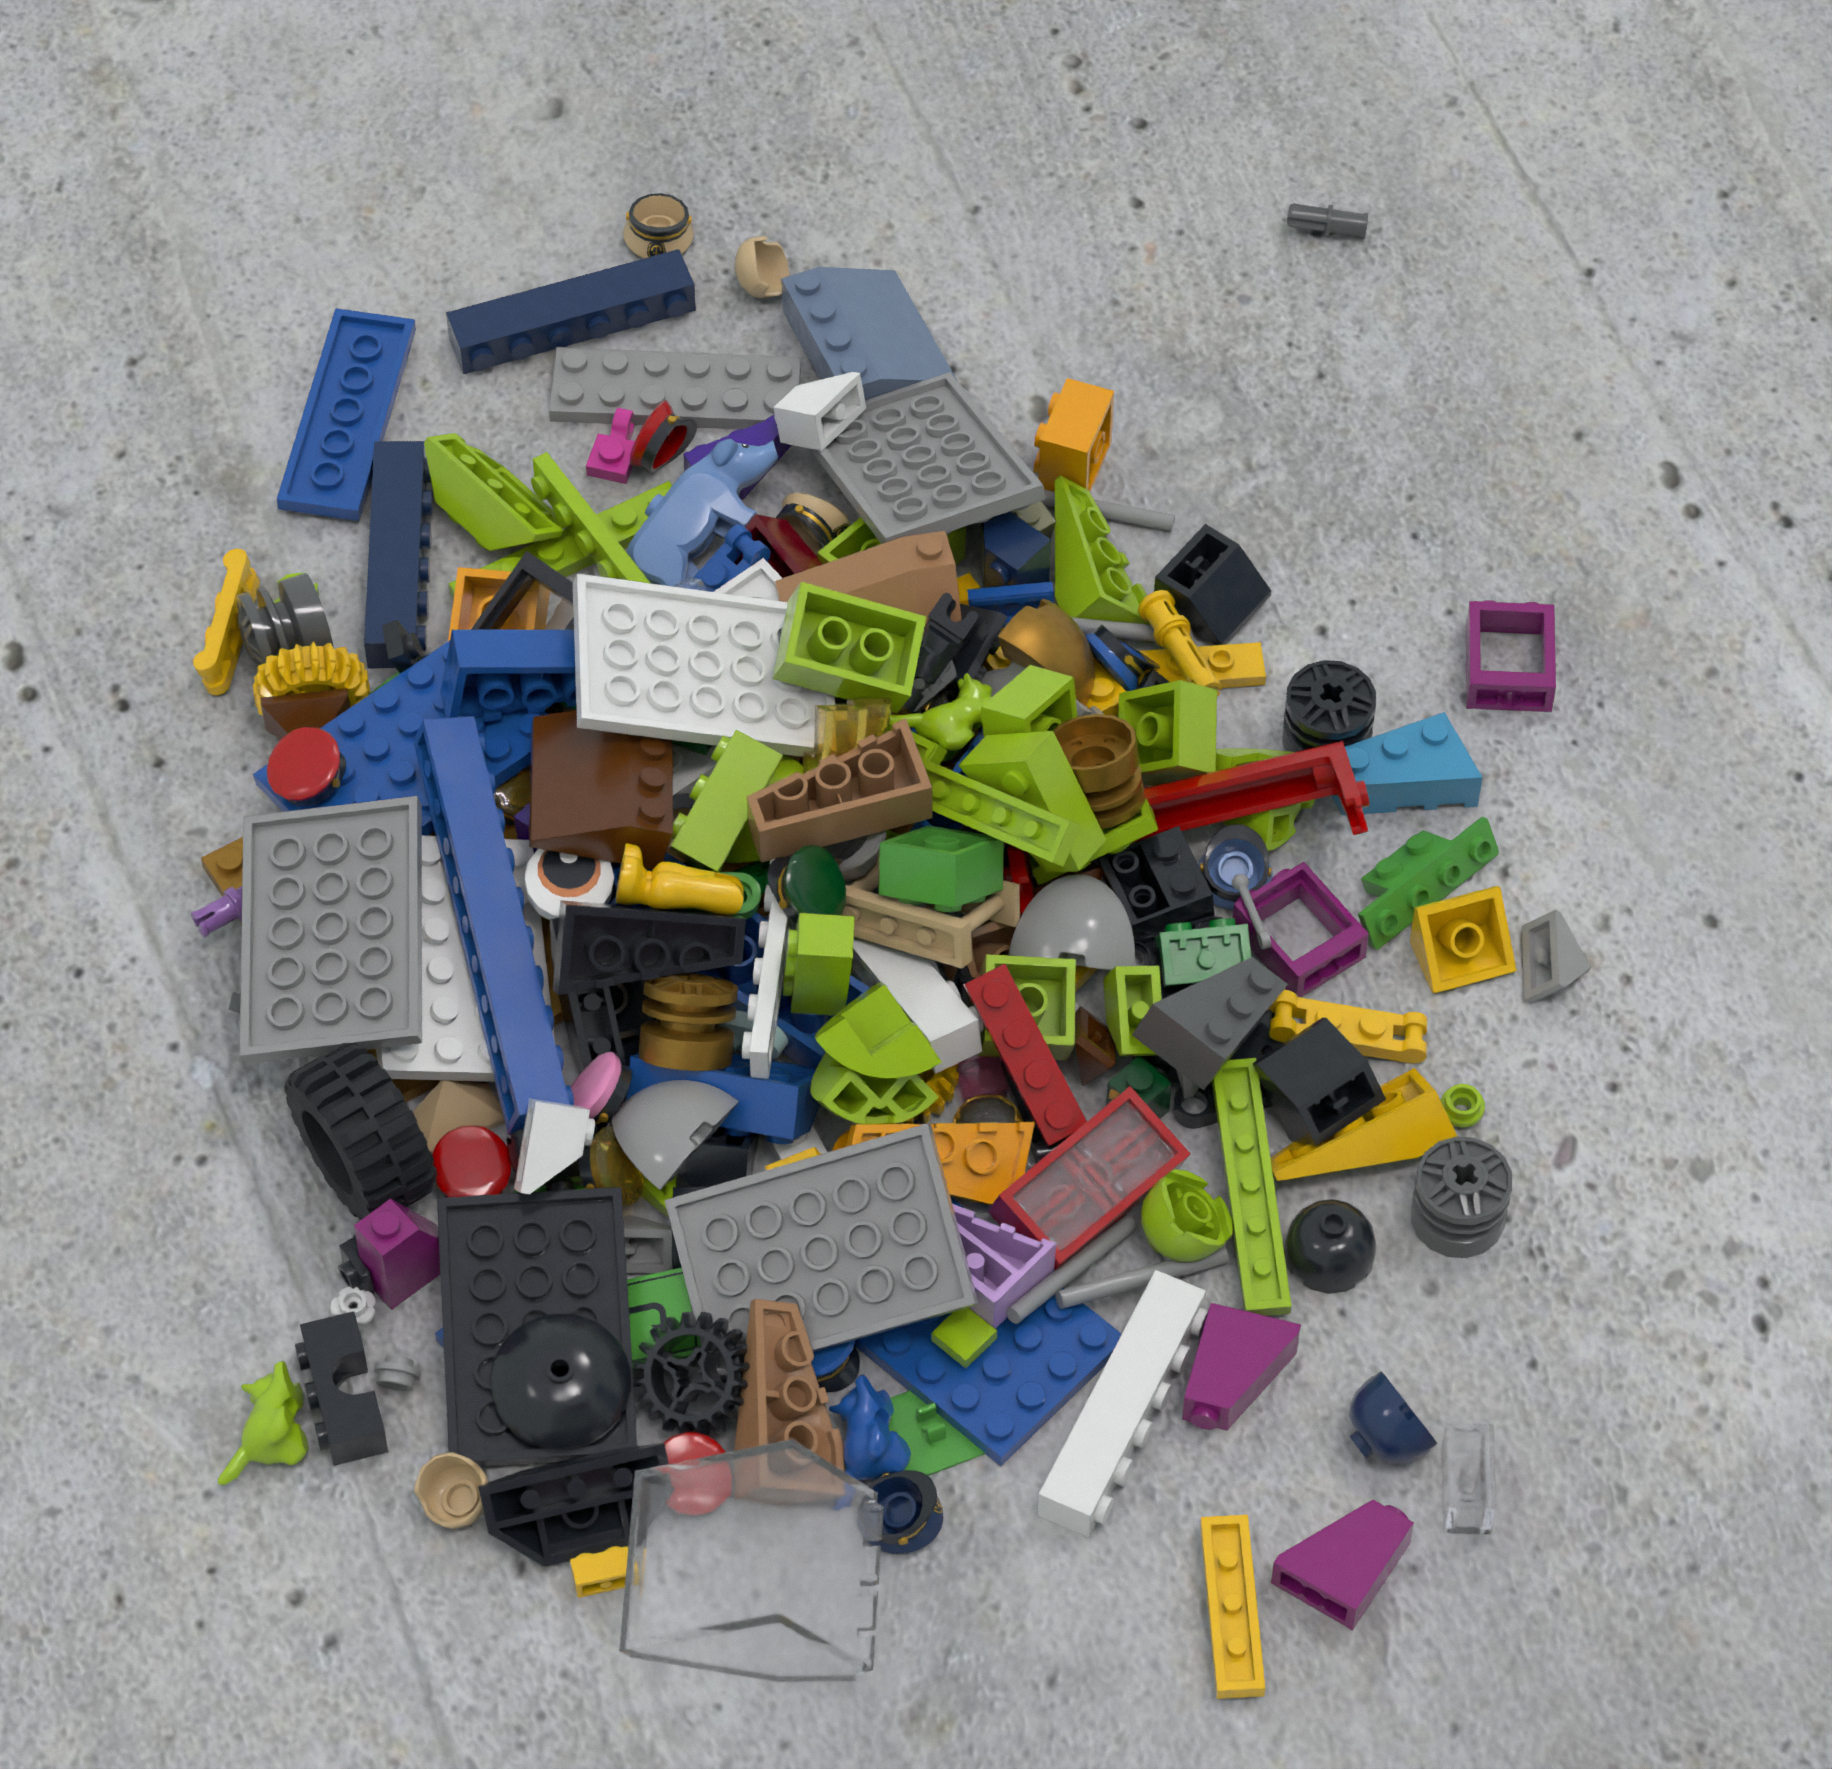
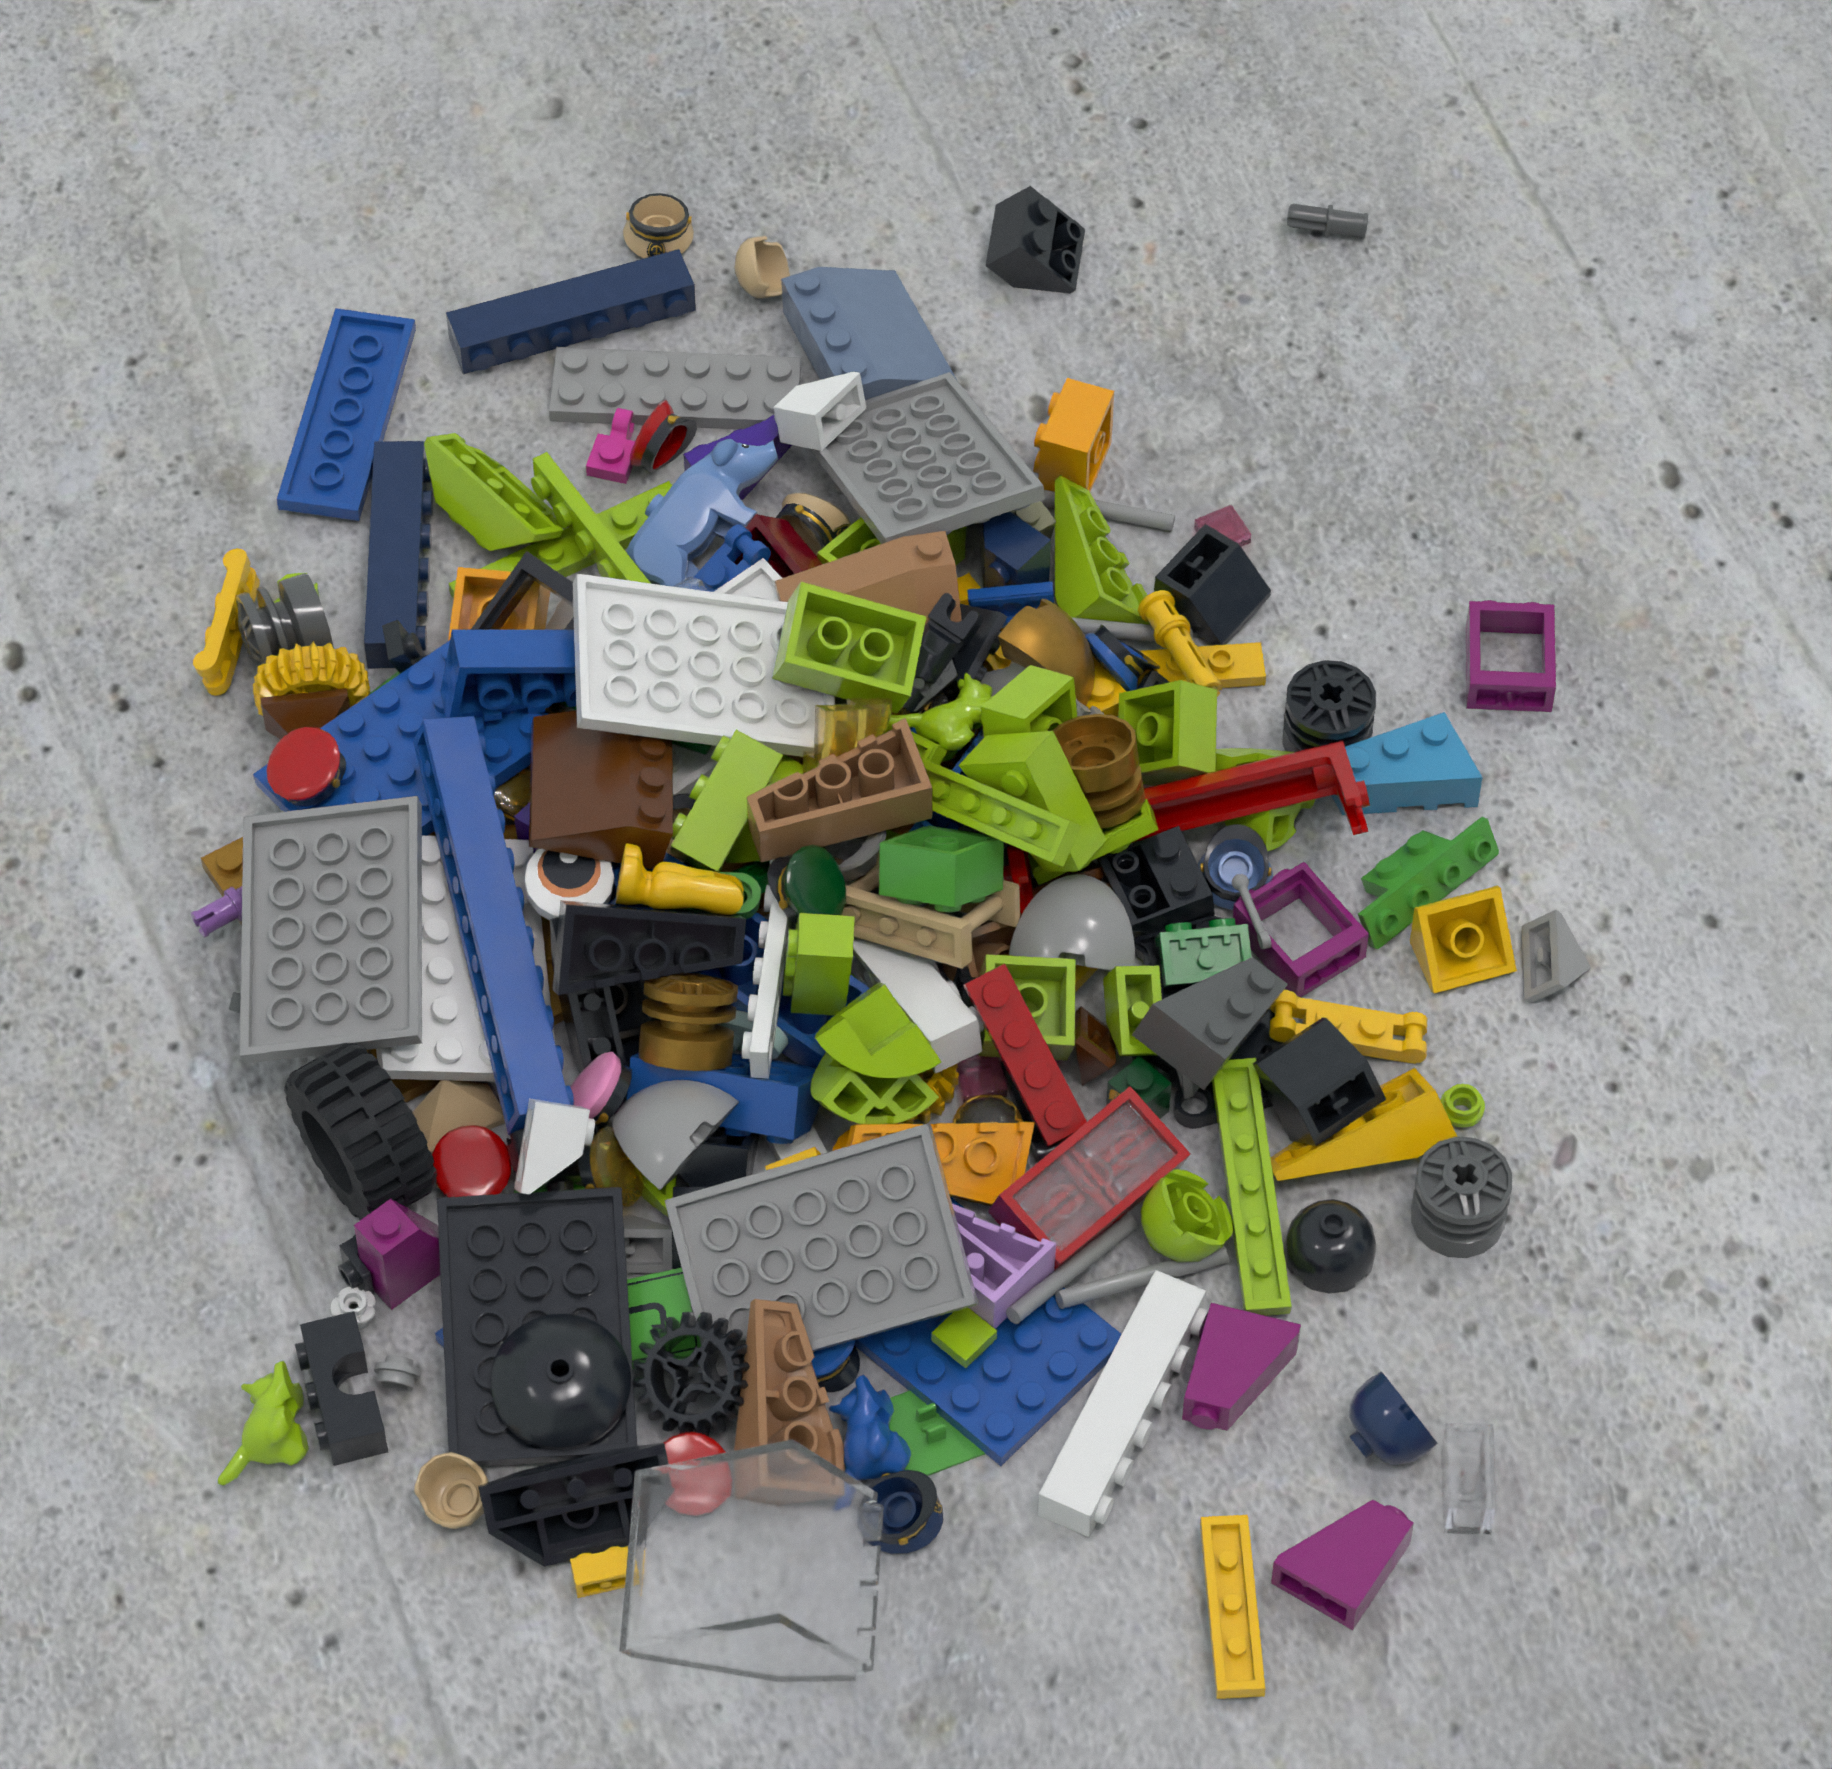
(1035, 244): none -> black slope
(1226, 522): none -> clear pink tile

